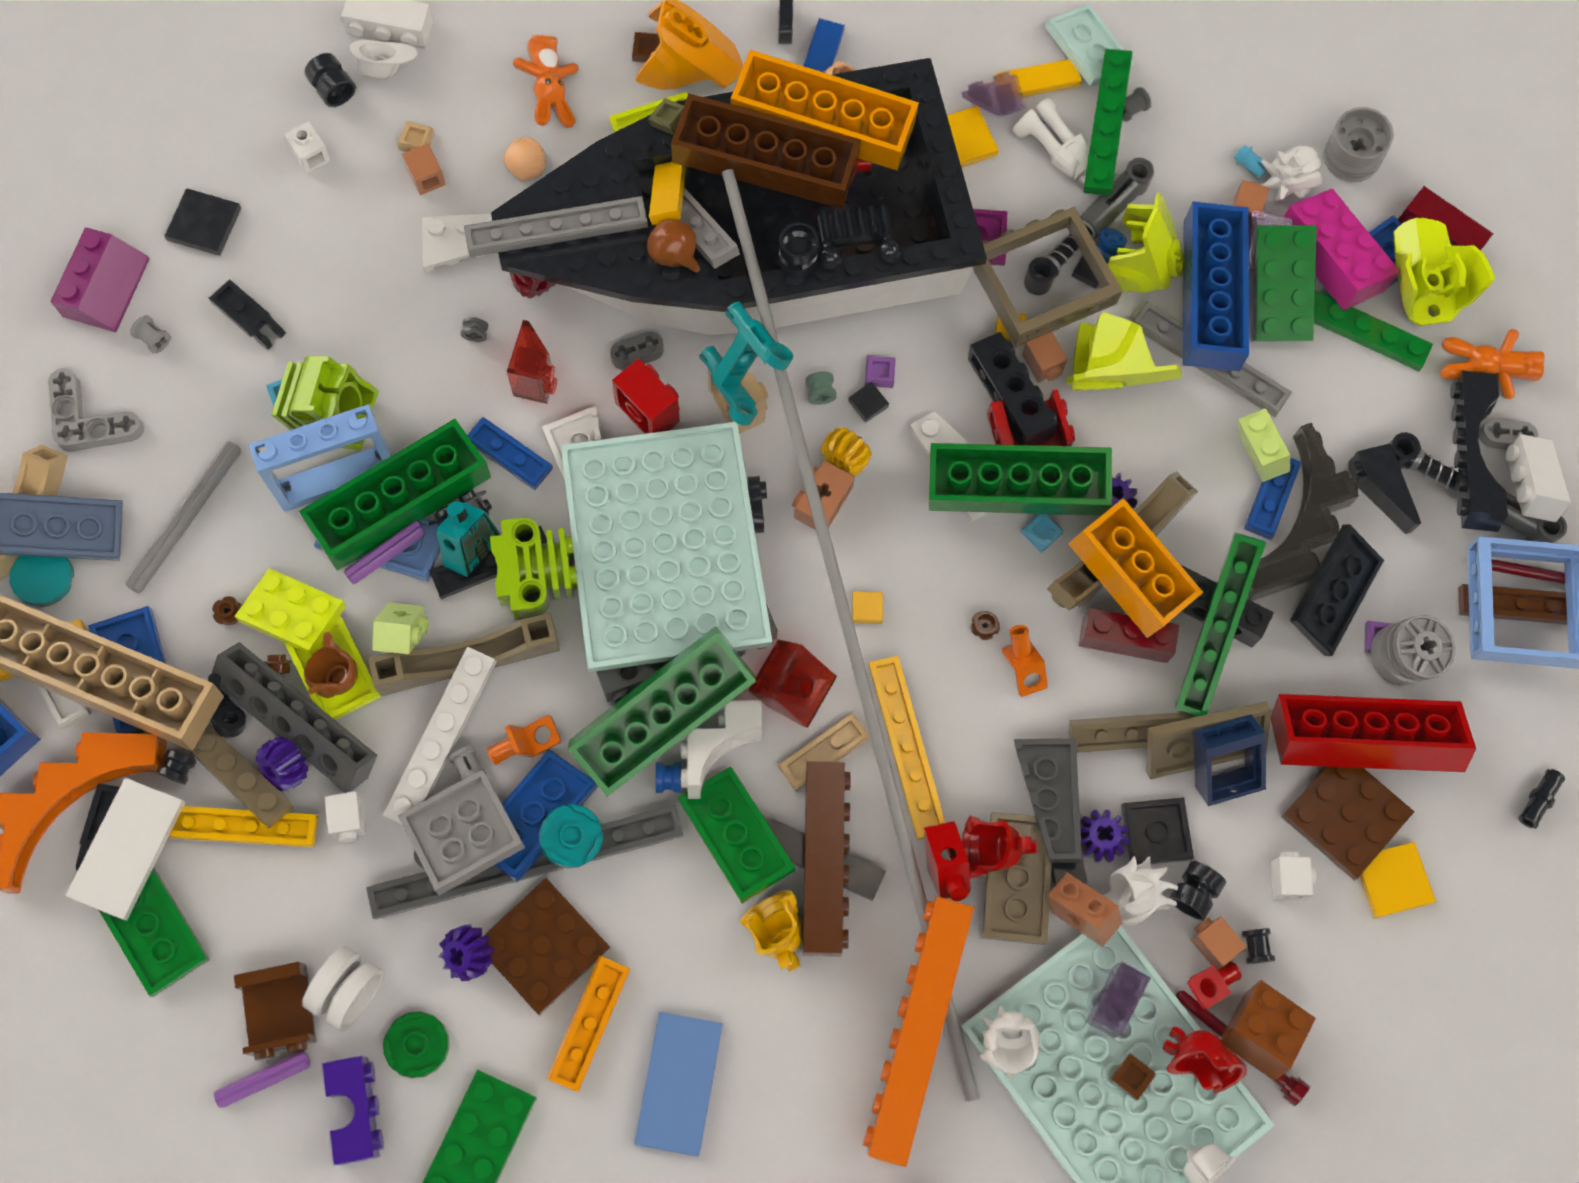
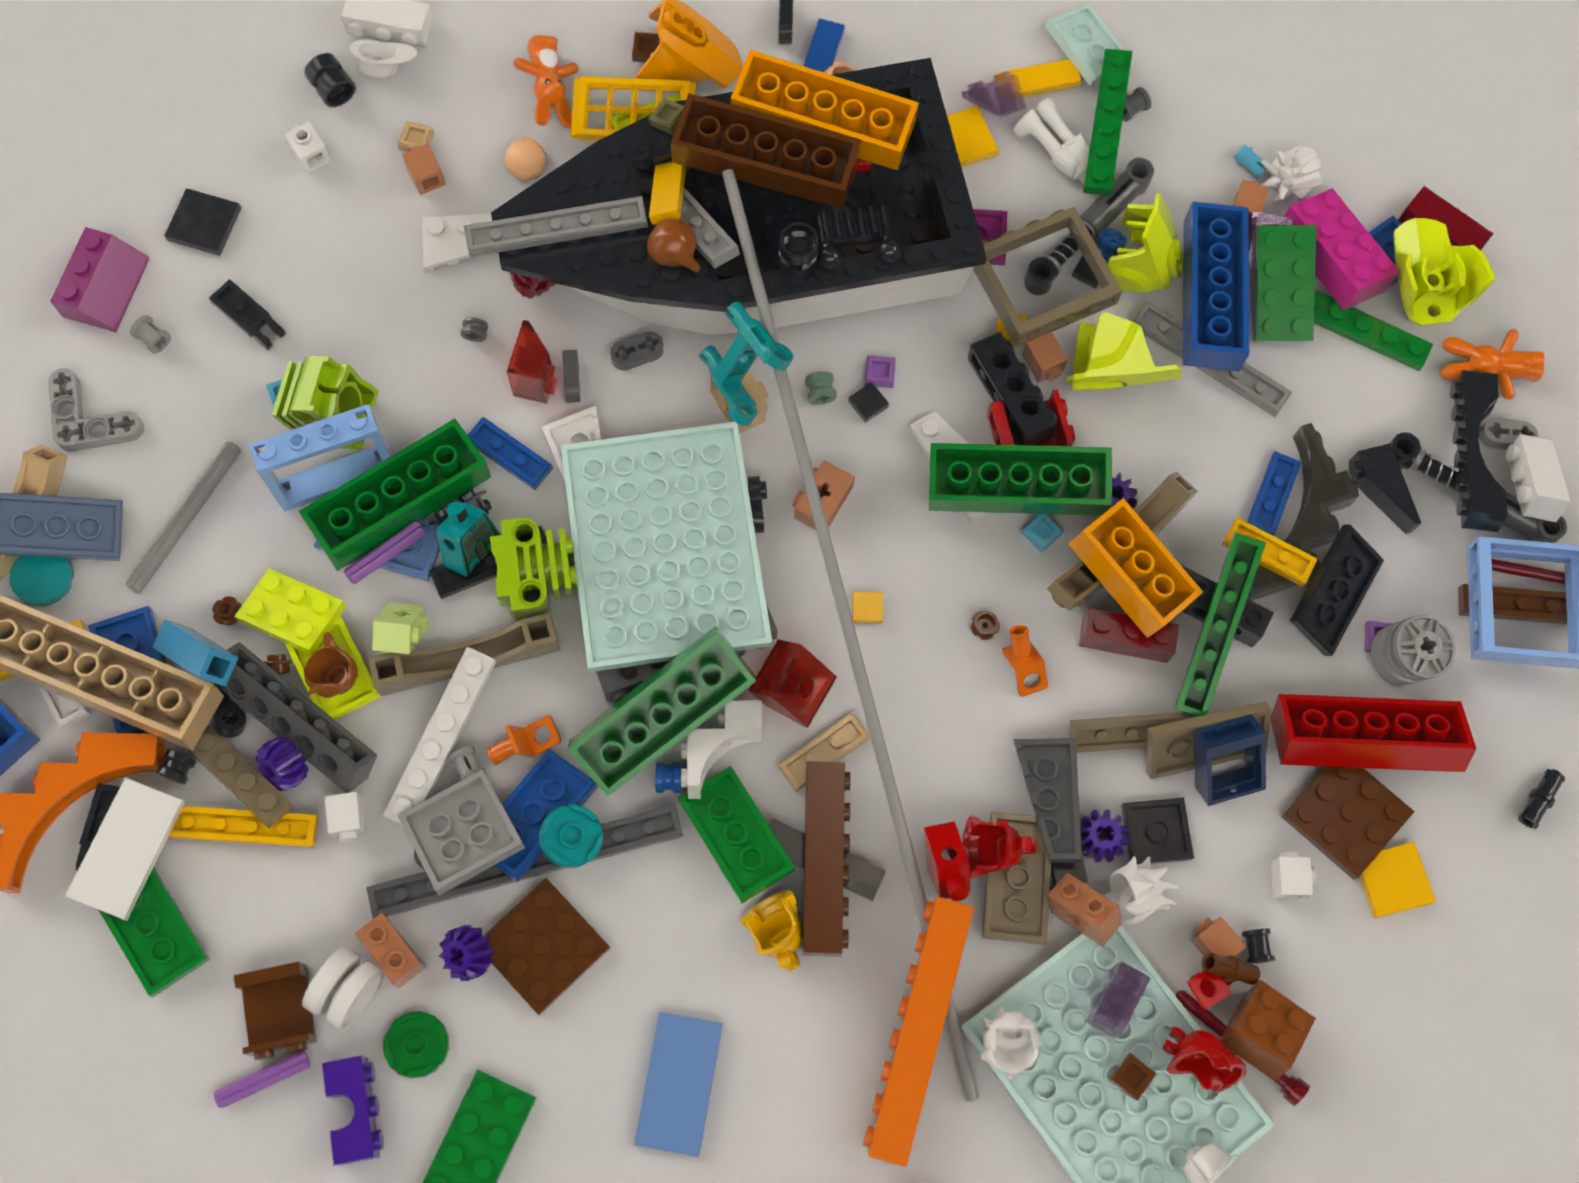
(195, 653): none -> dark azure brick
(390, 950): none -> nougat brick
(571, 376): none -> dark grey beam
(581, 101): none -> yellow piece
(588, 1024): light orange plate -> none
(646, 398): red brick -> none
(846, 451): yellow gear -> none
(906, 744): yellow plate -> none
(1198, 889): black wheel -> none
(1231, 968): none -> reddish brown pin
(1264, 445): yellowish green brick -> none
(1277, 554): none -> yellow tile
(1358, 144): light grey wheel -> none

